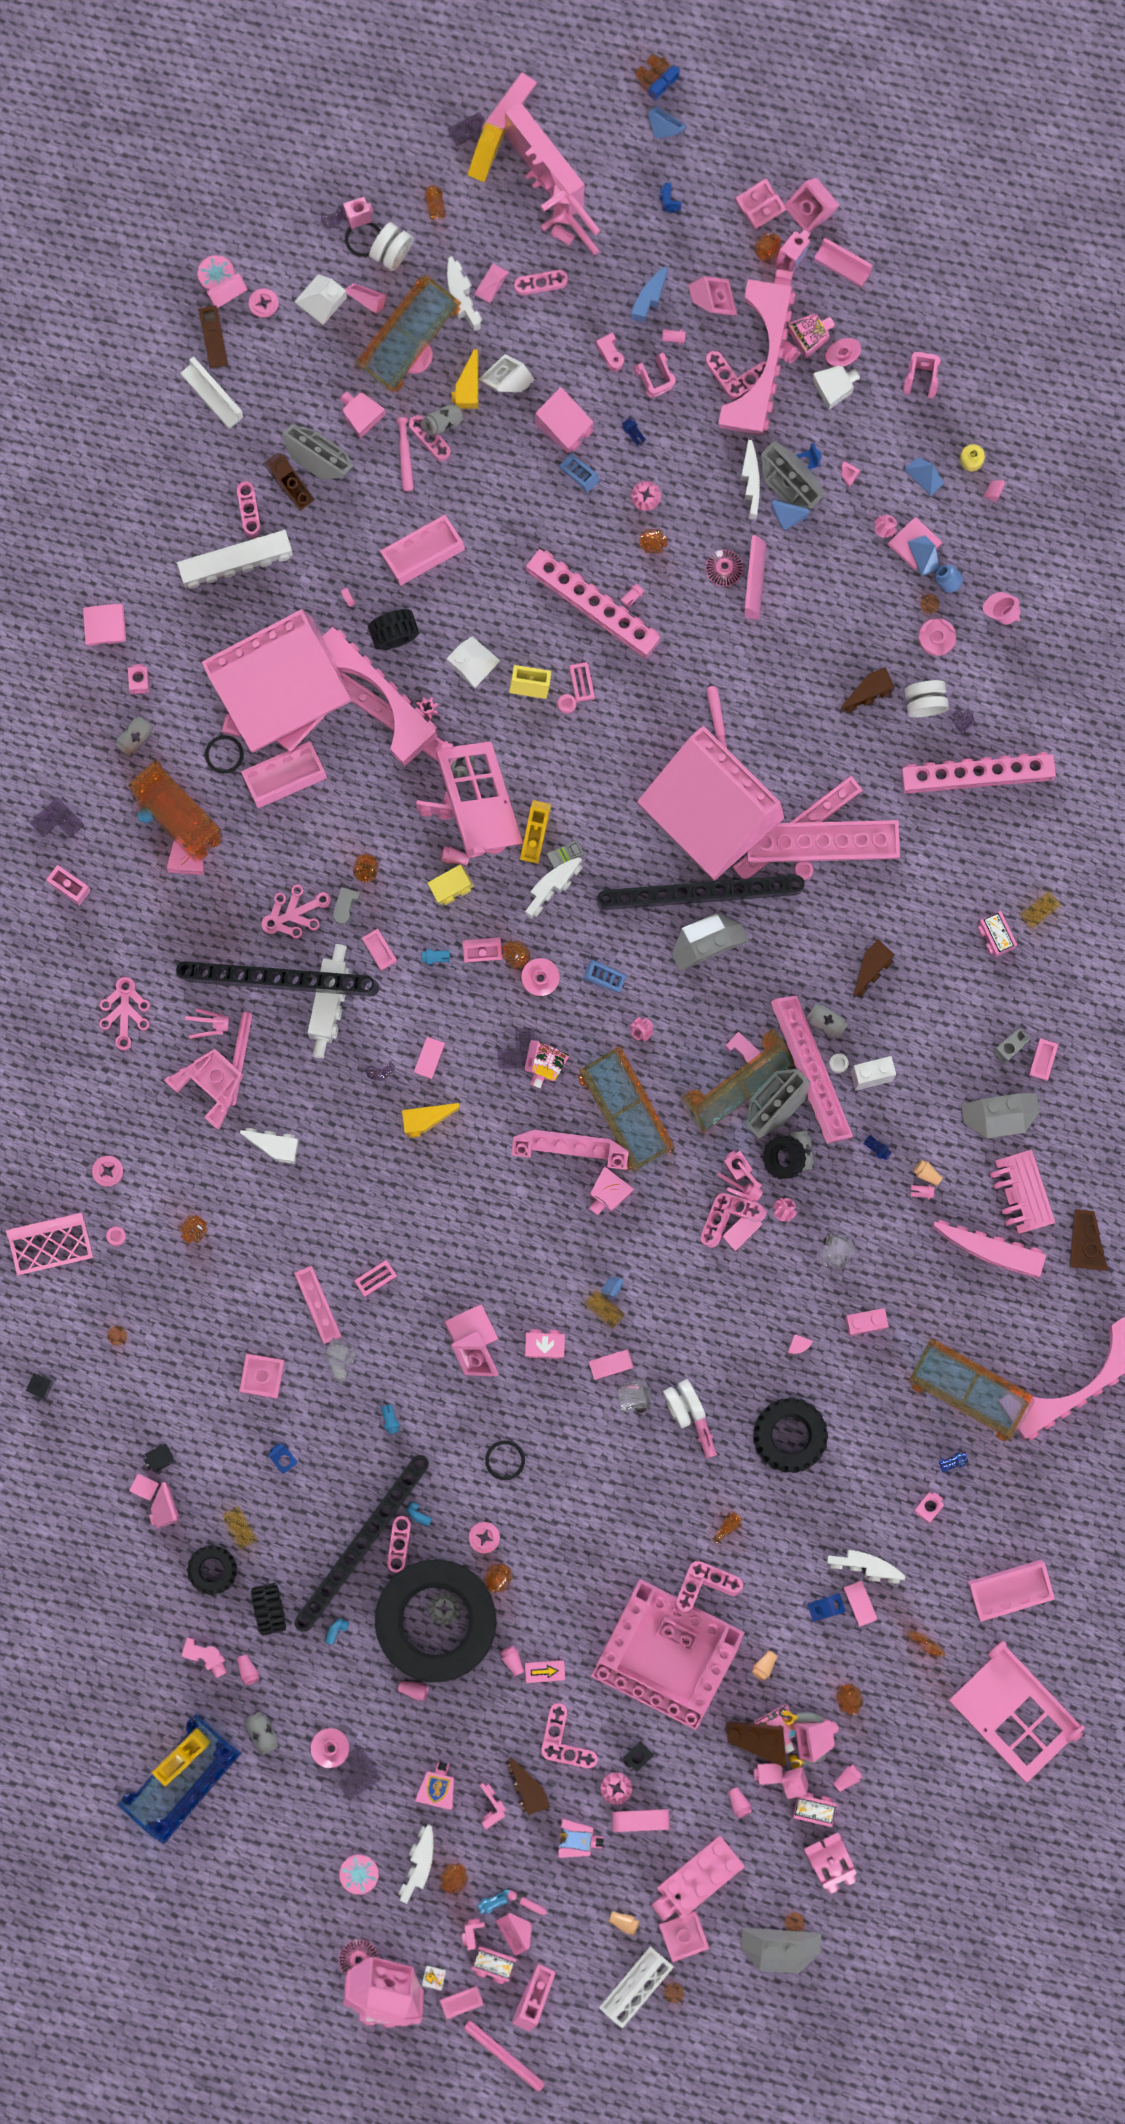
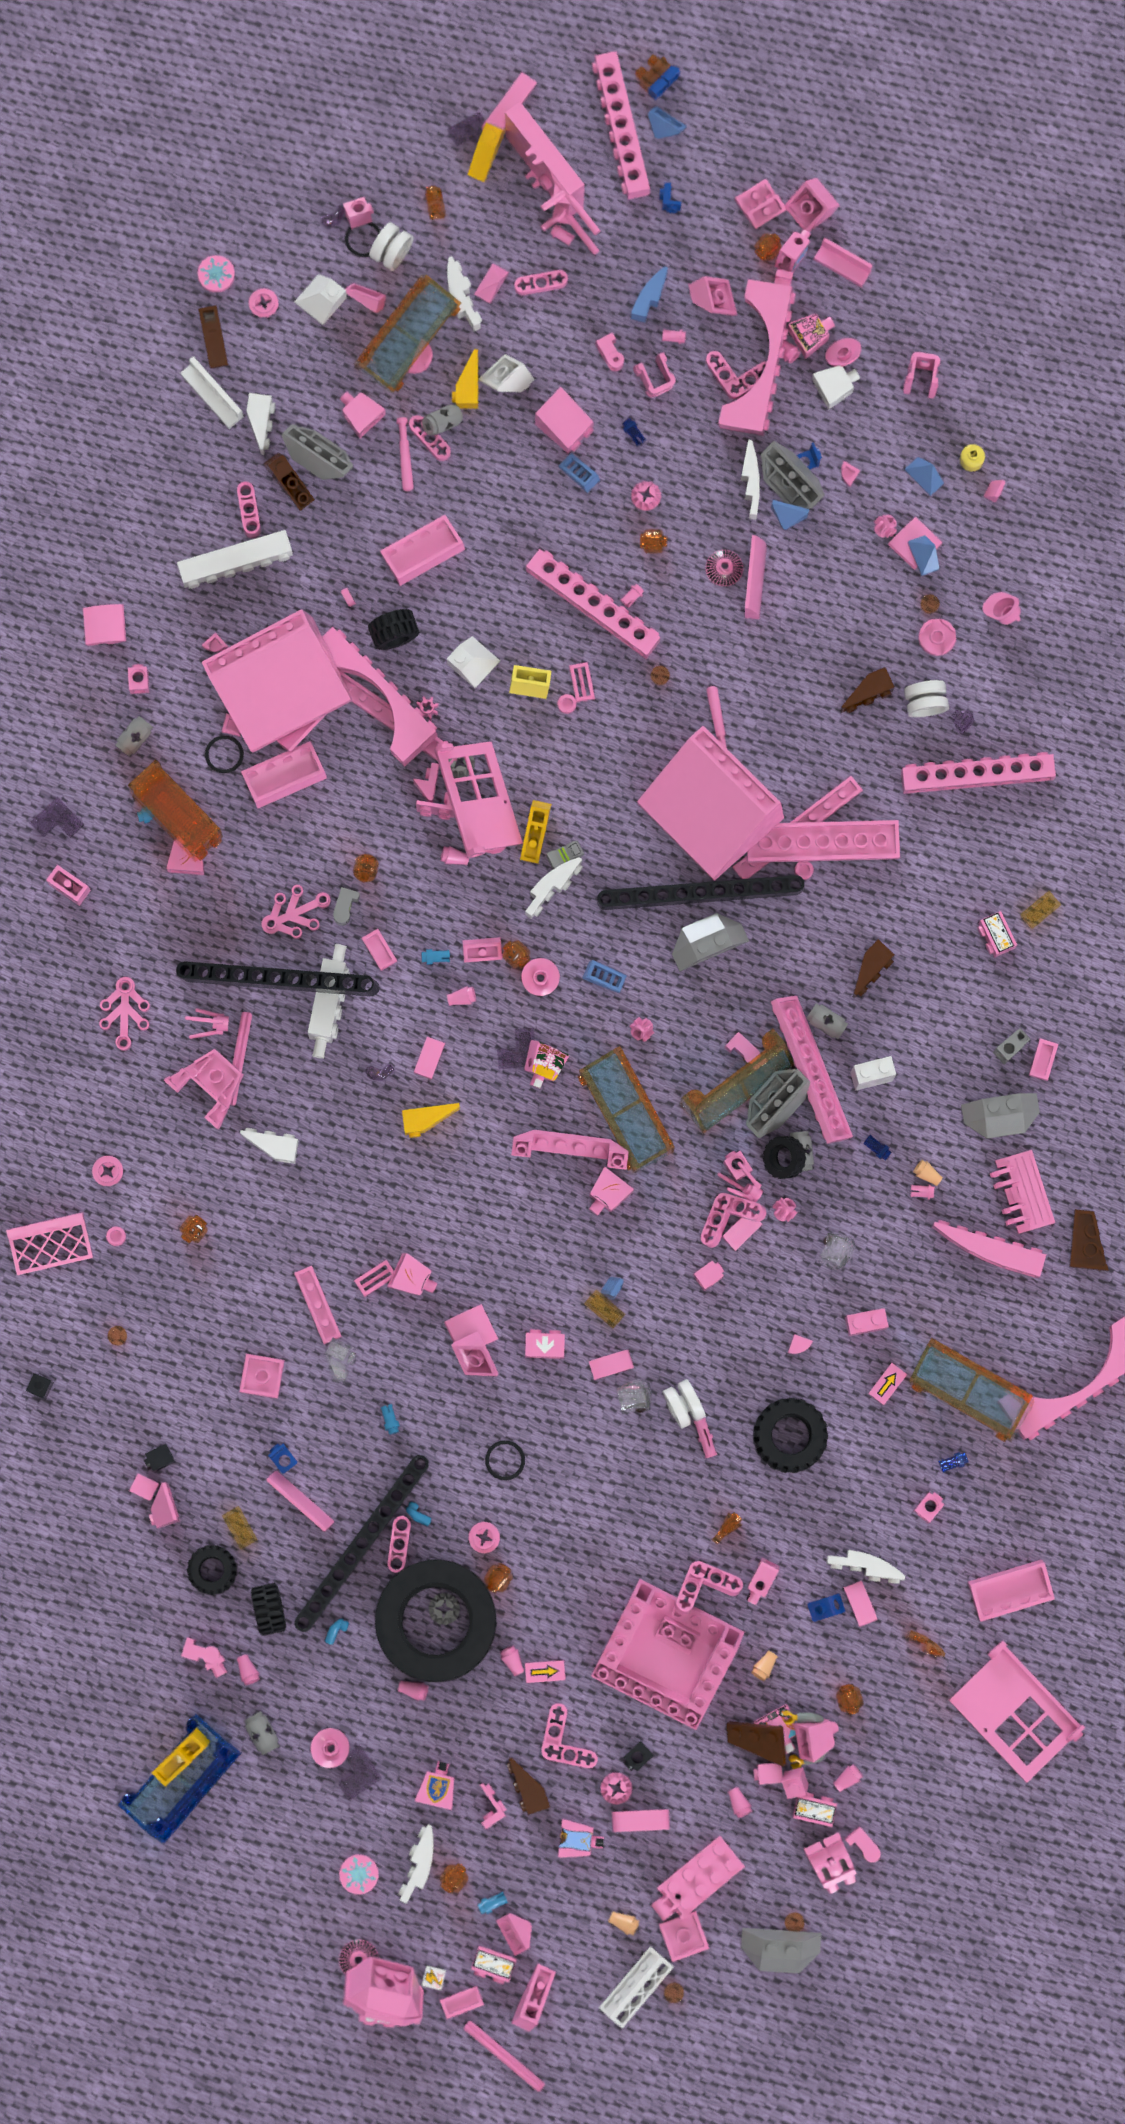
(215, 644): none -> bright pink tile
(227, 290): bright pink tile -> none
(258, 412): none -> white slope
(300, 1501): none -> bright pink slope
(411, 1276): none -> bright pink torso
(428, 787): none -> bright pink slope
(451, 885): light yellow brick -> none
(462, 997): none -> bright pink cone
(468, 1937): bright pink bracket -> none
(524, 1902): bright pink piece -> none
(610, 63): none -> bright pink brick
(660, 675): none -> clear orange tile
(709, 1275): none -> bright pink brick
(766, 1573): none -> bright pink torso
(838, 1063): white tile -> none
(869, 1849): none -> bright pink leg
(887, 1384): none -> bright pink tile
(949, 578): medium blue head -> none

